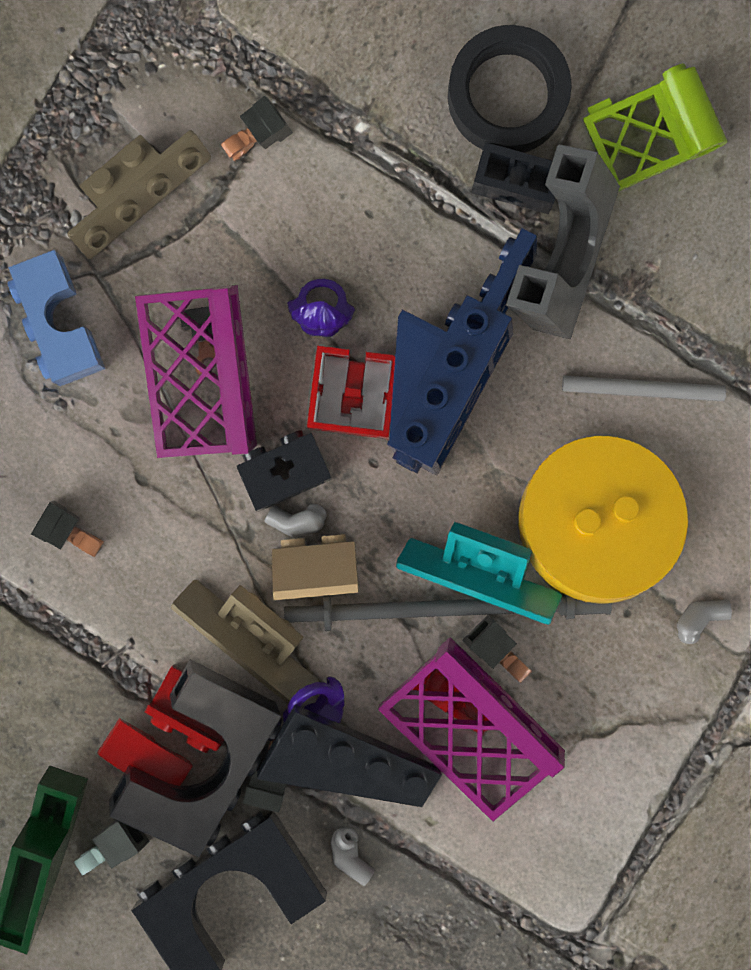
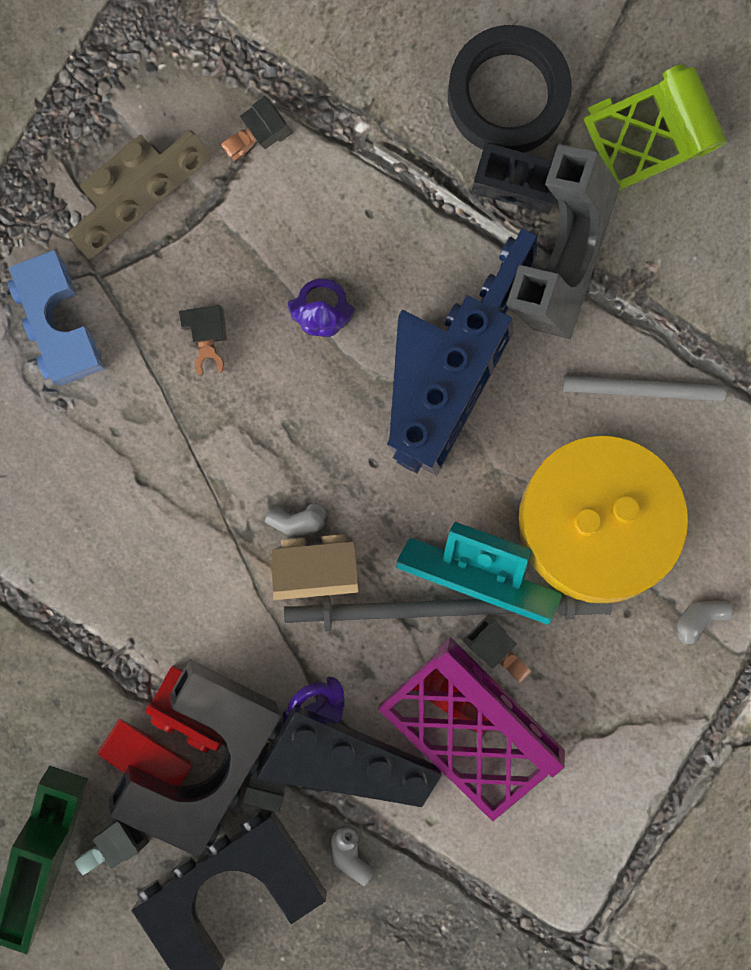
(59, 526): pearl dark grey piece -> none
(231, 370): magenta fence -> none
(248, 635): dark tan bracket -> none
(270, 490): black brick -> none
(351, 394): piece -> none

